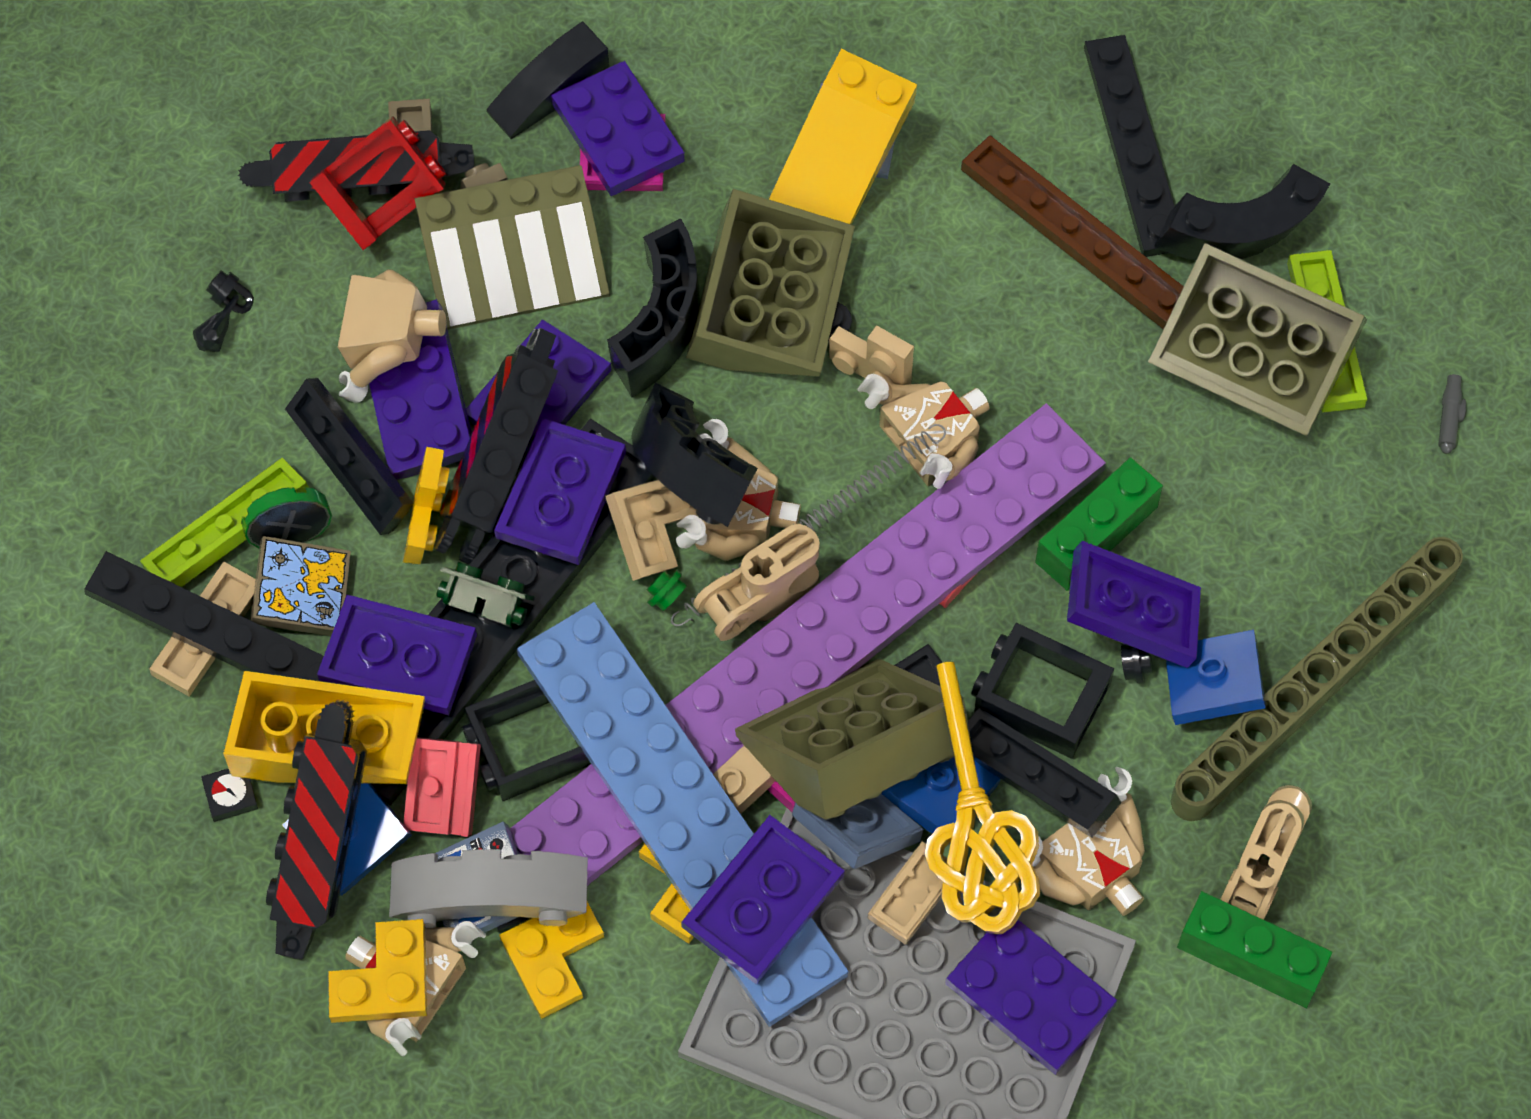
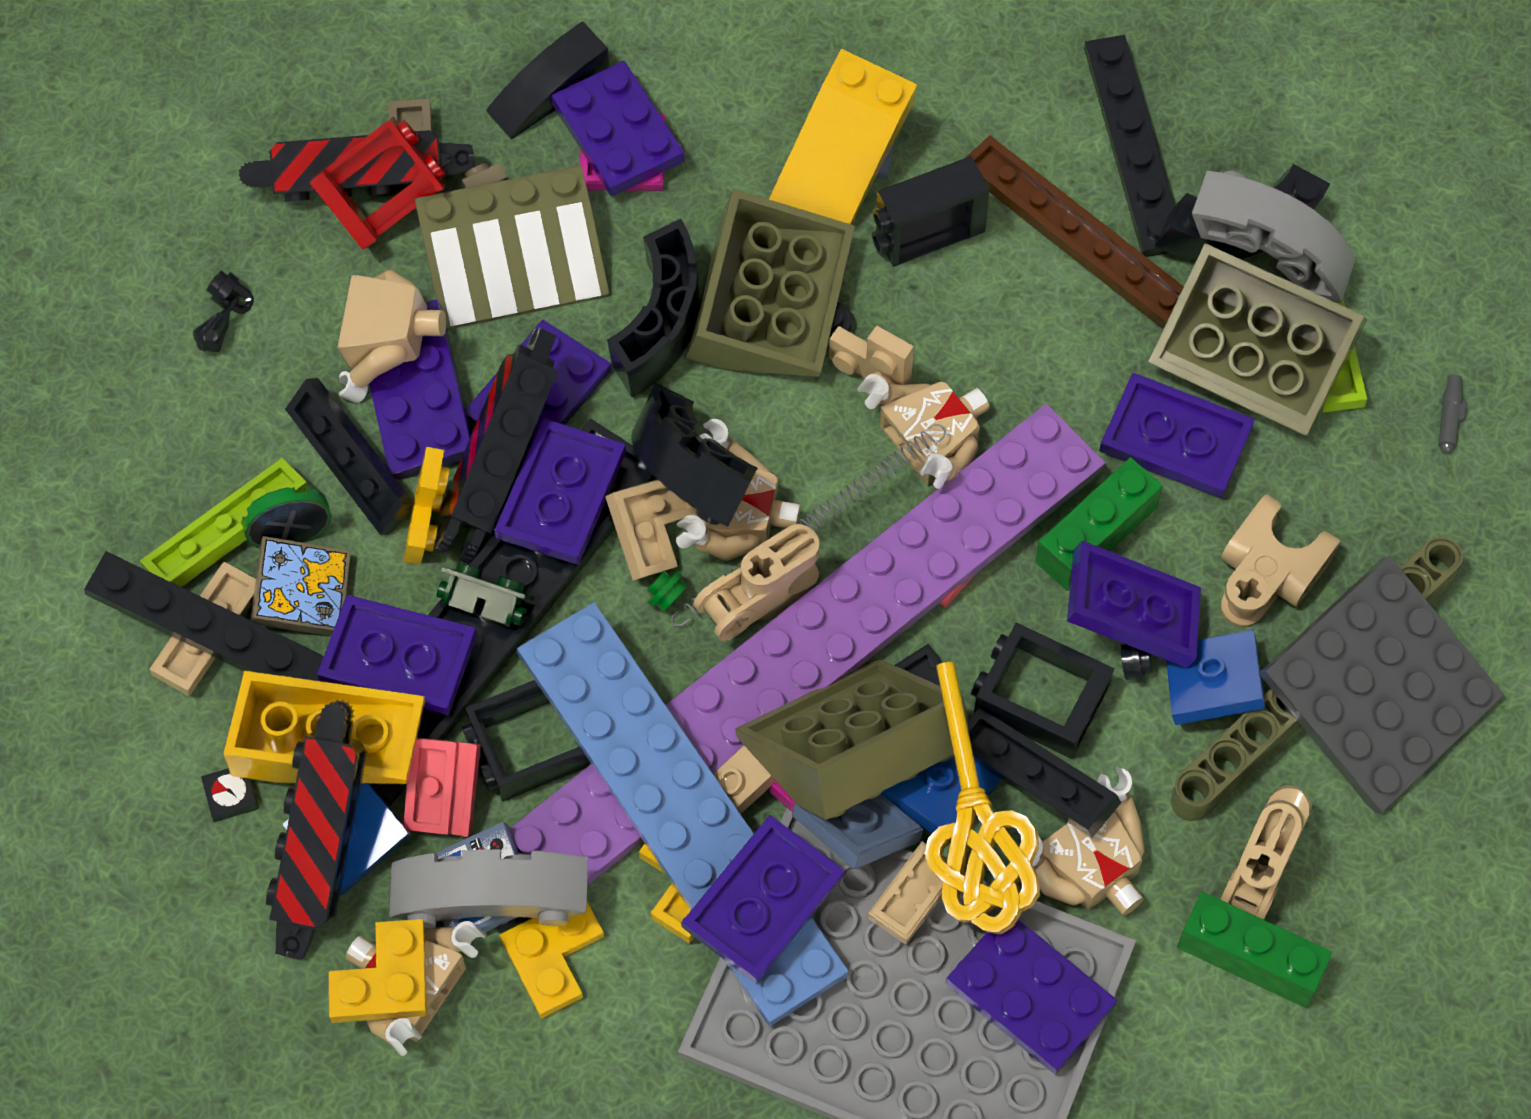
(930, 211): none -> black window
(1177, 435): none -> dark purple plate
(1266, 219): none -> light grey brick
(1269, 568): none -> tan piece
(1381, 684): none -> dark grey plate

